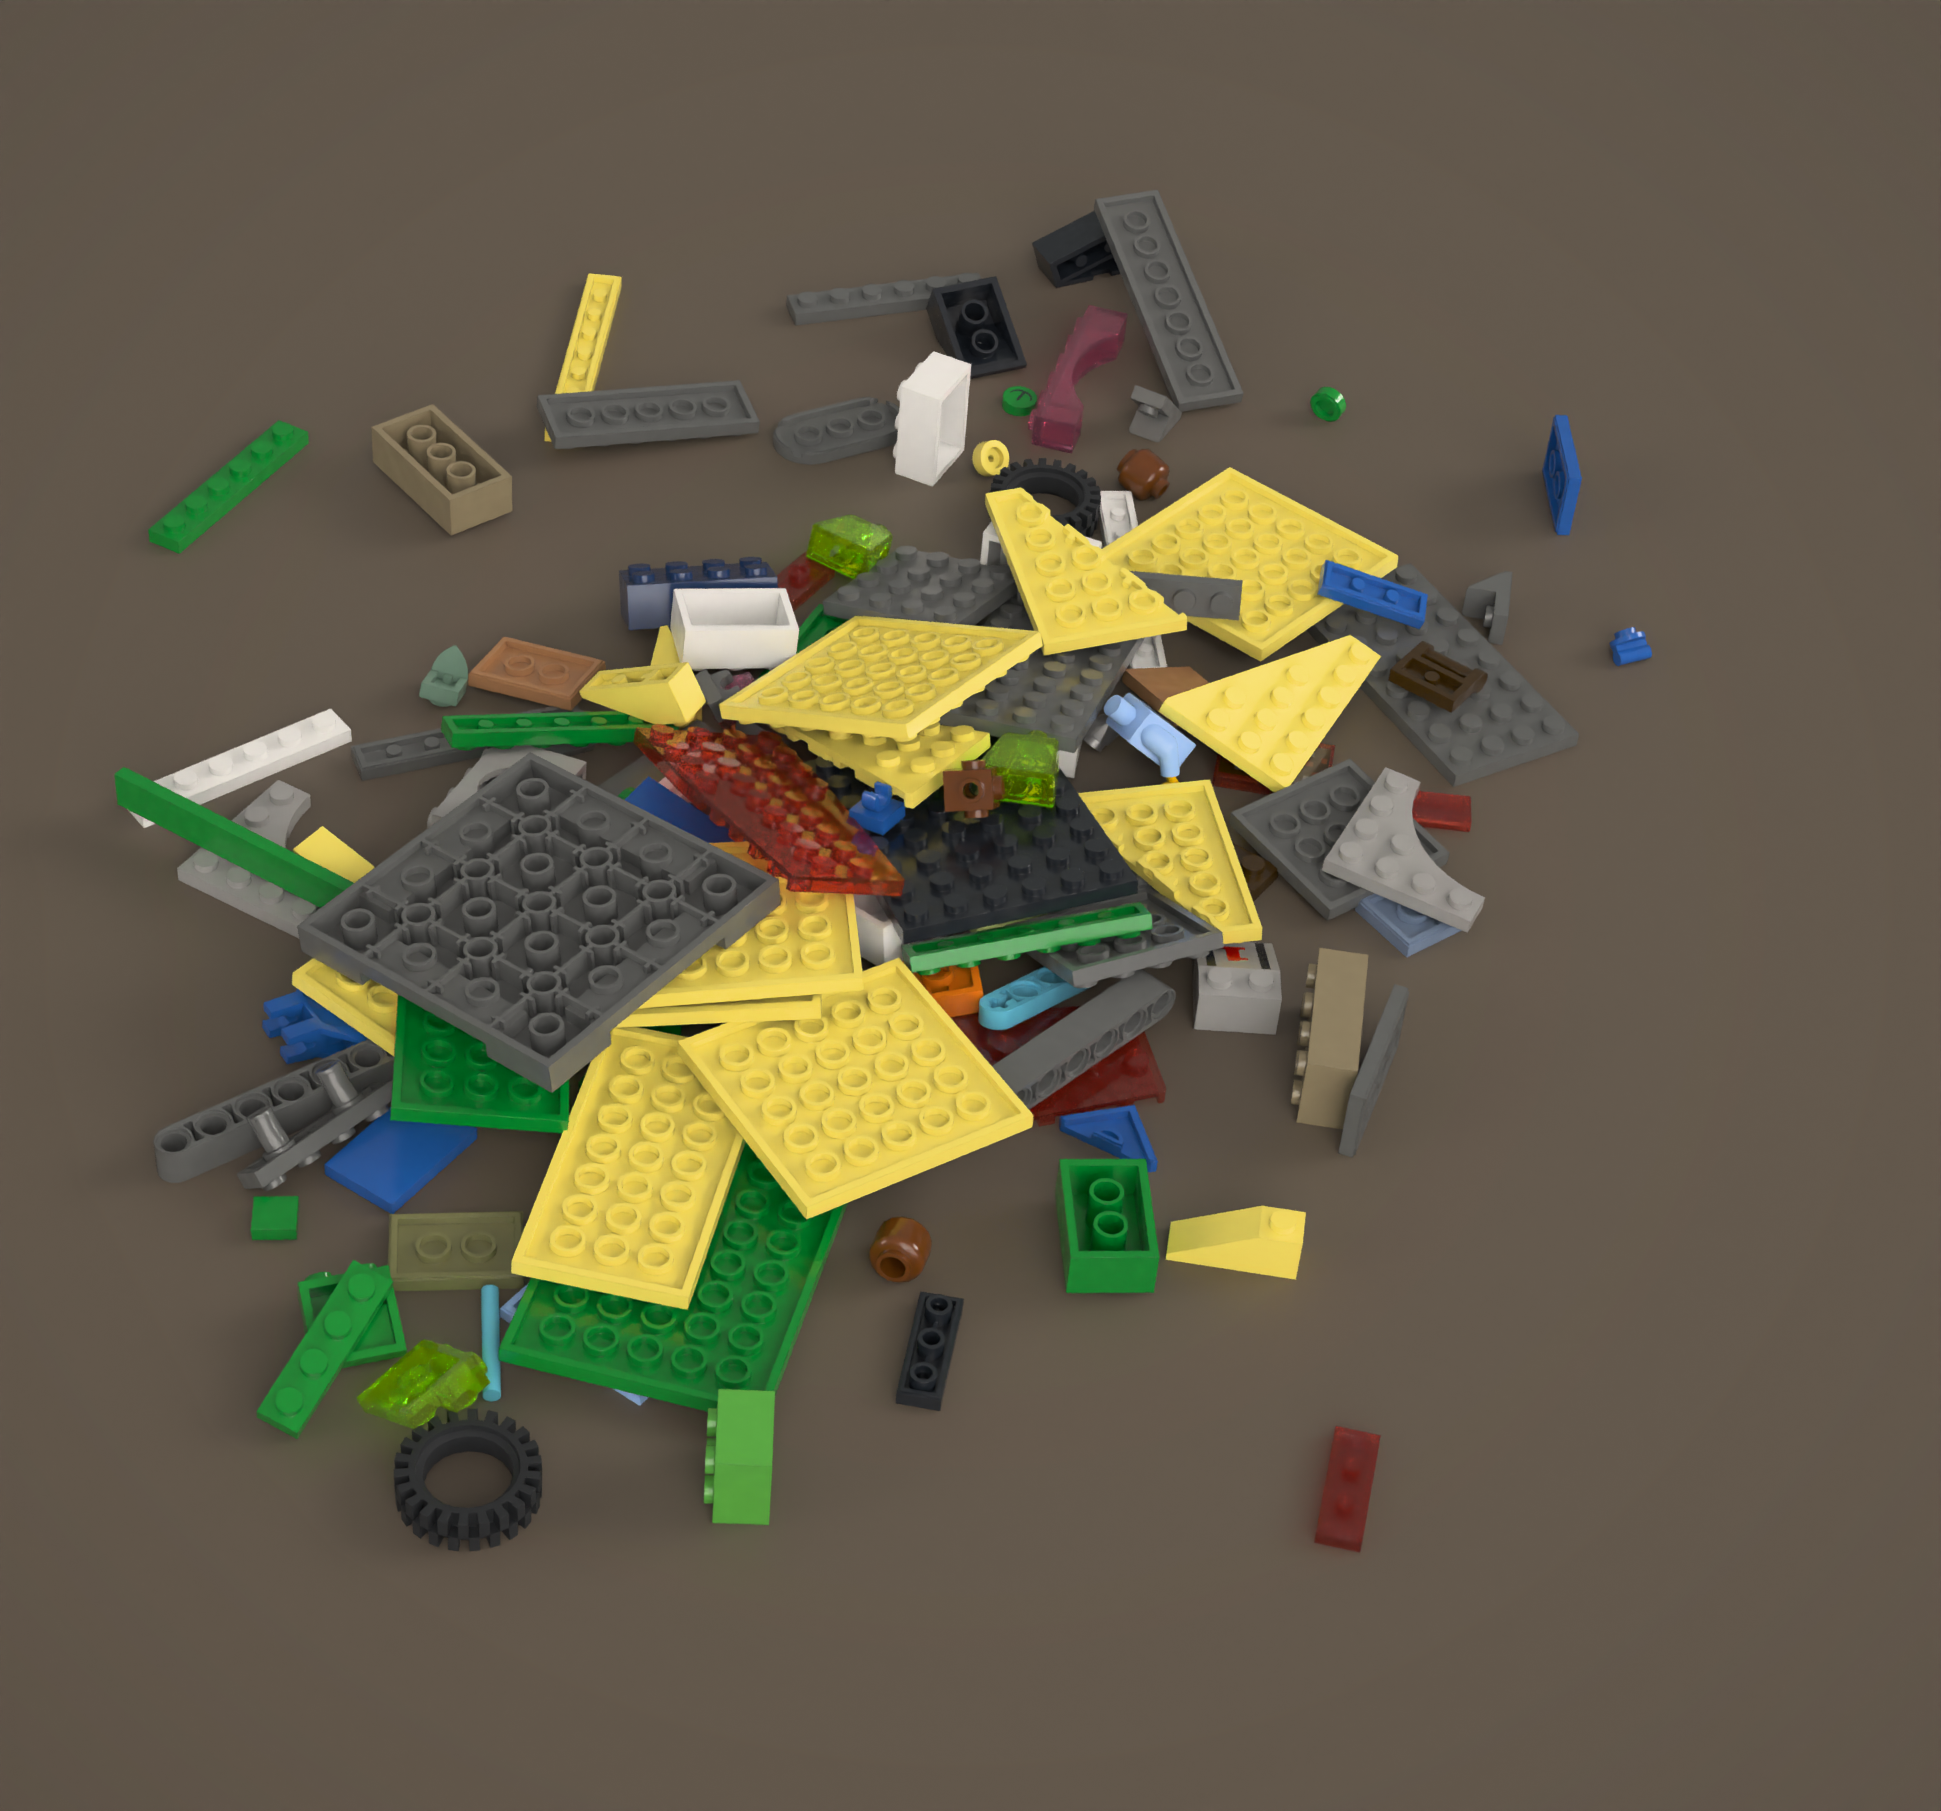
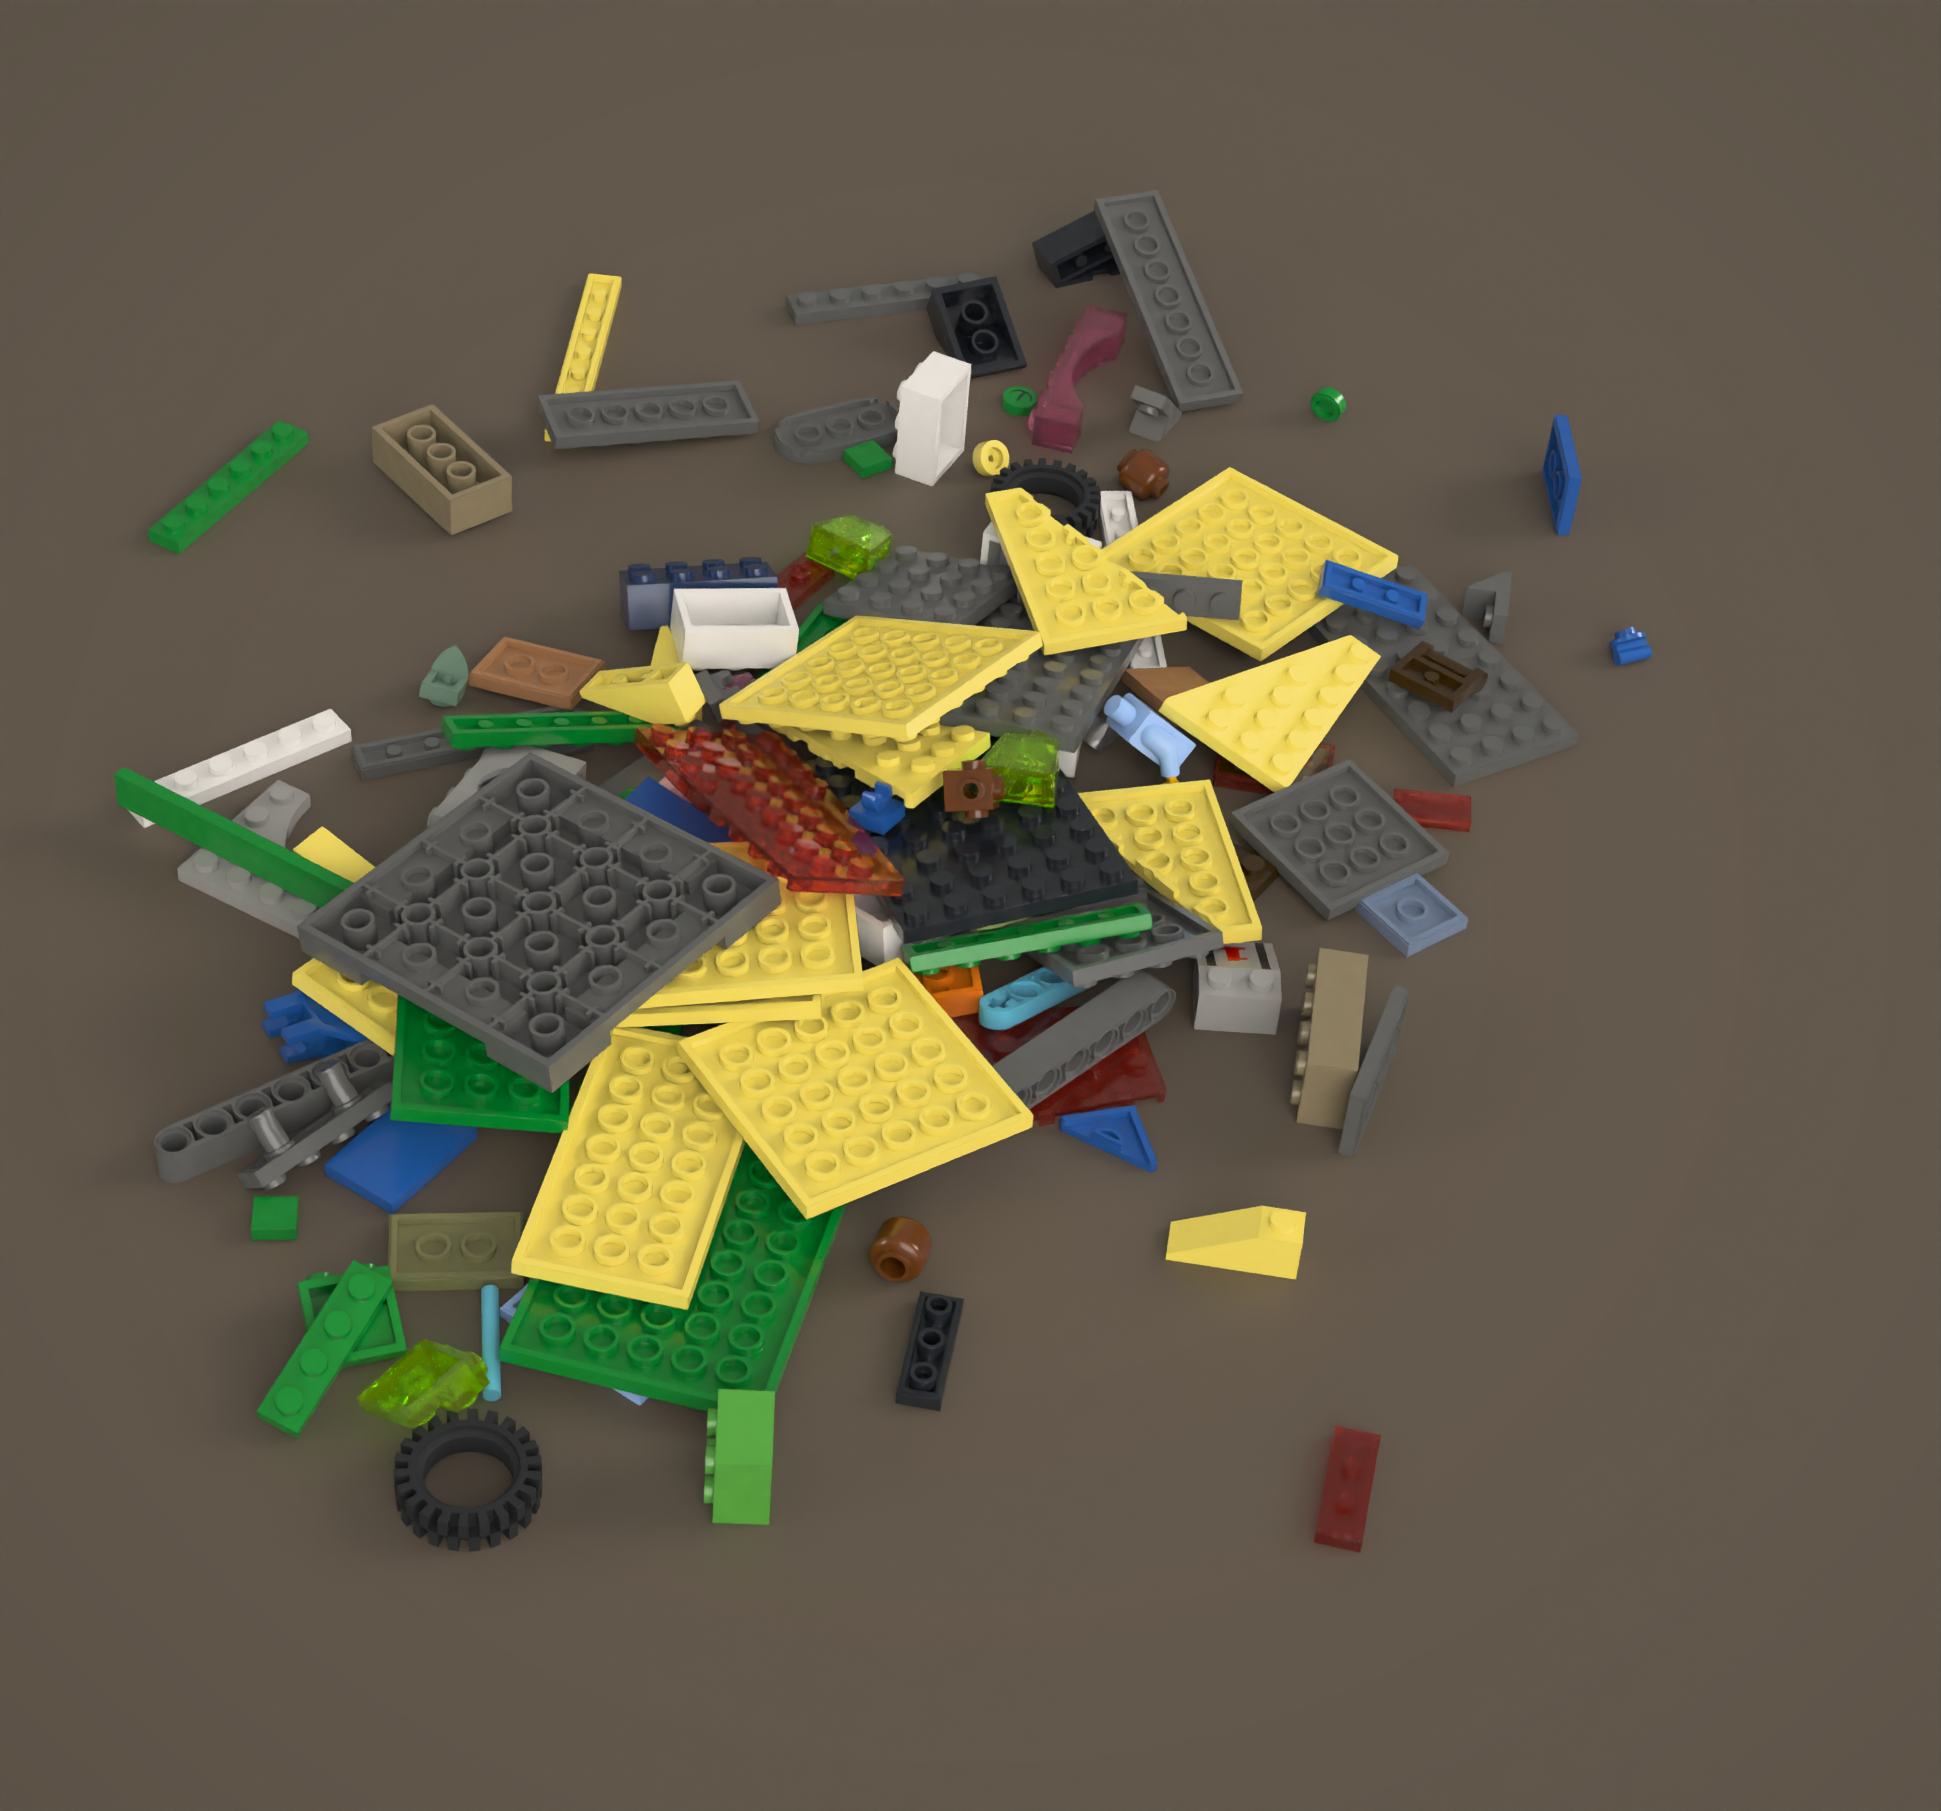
(867, 458): none -> green tile
(1106, 1226): green brick -> none
(1386, 857): light grey plate -> none

